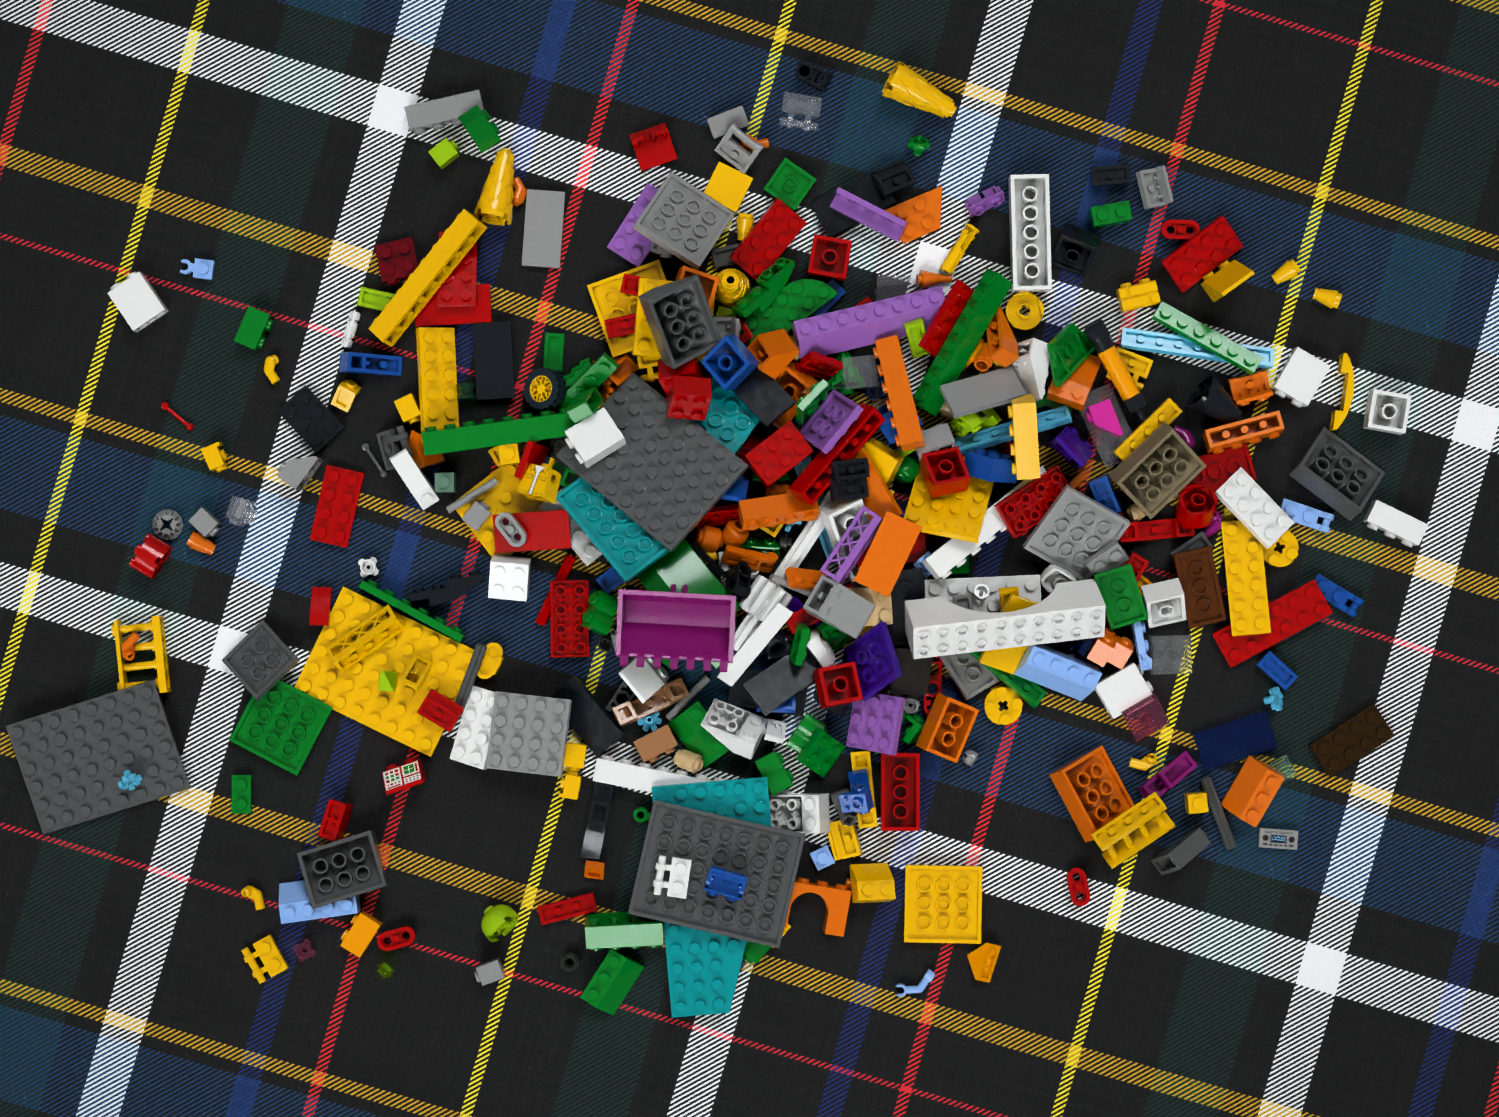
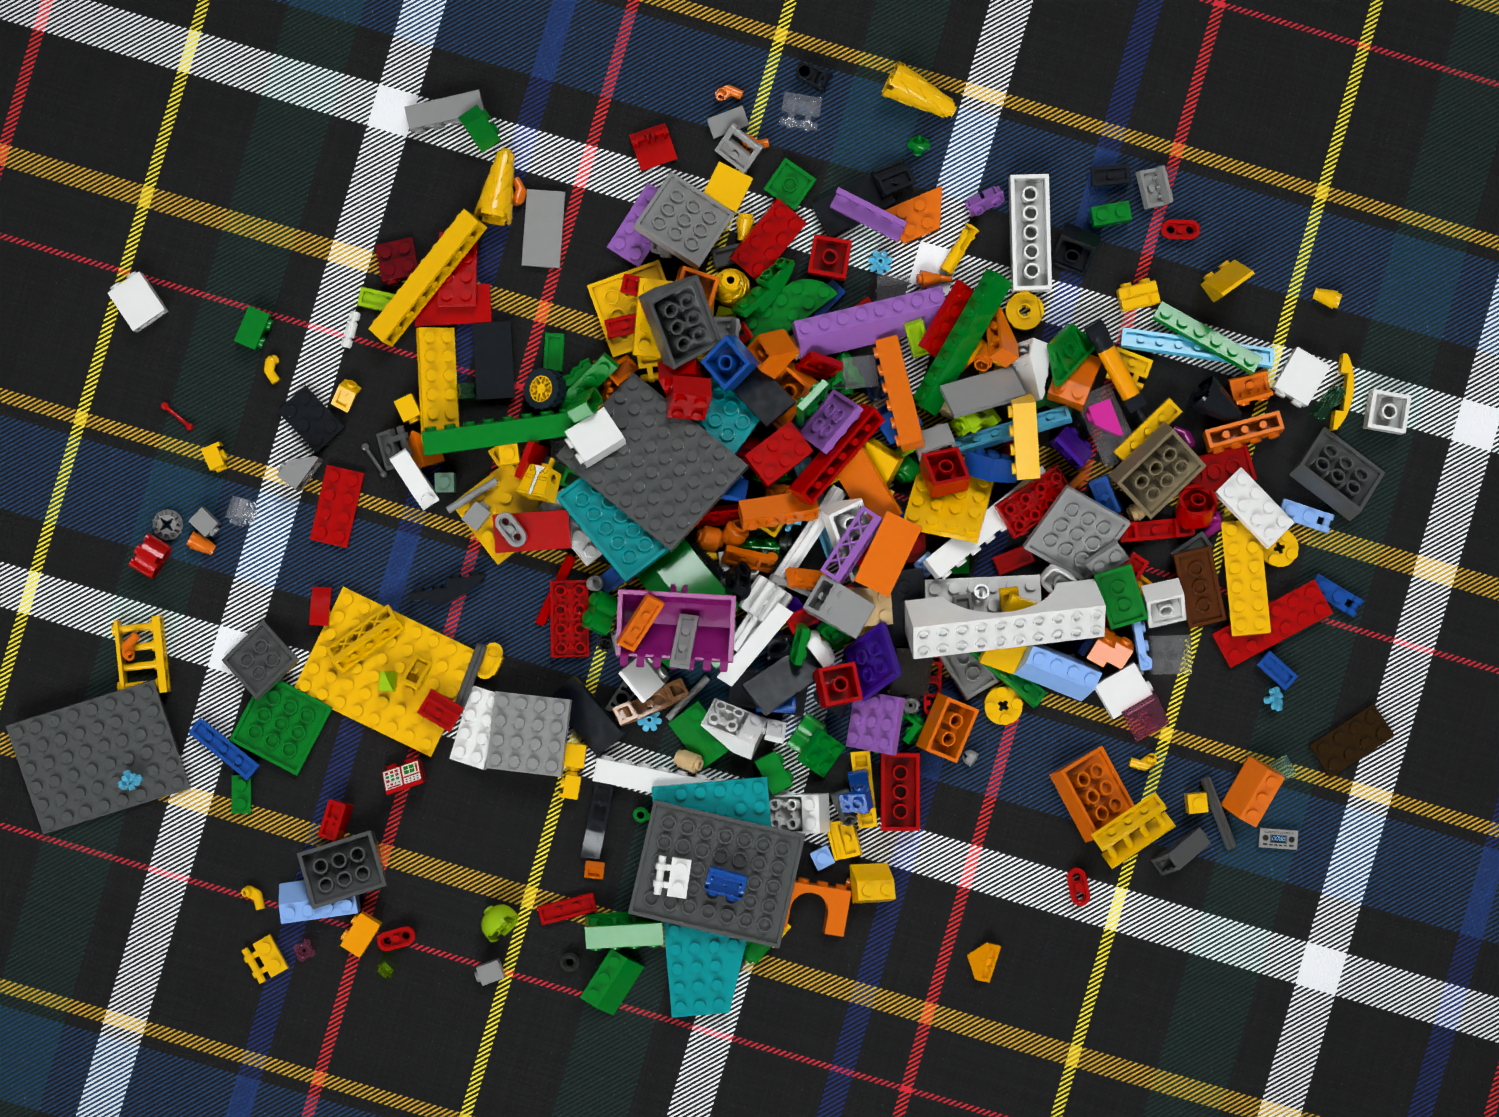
(201, 268): light blue plate -> none
(224, 748): none -> blue plate
(363, 567): white plate -> none
(370, 364): blue slope -> none
(405, 606): green plate -> none
(444, 152): lime brick -> none
(509, 577): white brick -> none
(594, 583): none -> light grey hinge
(640, 622): none -> orange plate
(656, 743): medium nougat piece -> none
(684, 641): none -> light grey plate
(727, 91): none -> orange arm
(849, 479): black slope -> none
(876, 265): none -> medium azure plant
(929, 975): light blue arm -> none
(943, 904): yellow plate -> none
(1012, 560): none -> red tile
(1168, 775): magenta slope -> none
(1201, 253): red plate -> none
(1234, 740): clear blue tile -> none
(1286, 271): yellow cone -> none
(1327, 402): none -> clear green plate
(1395, 523): white brick -> none

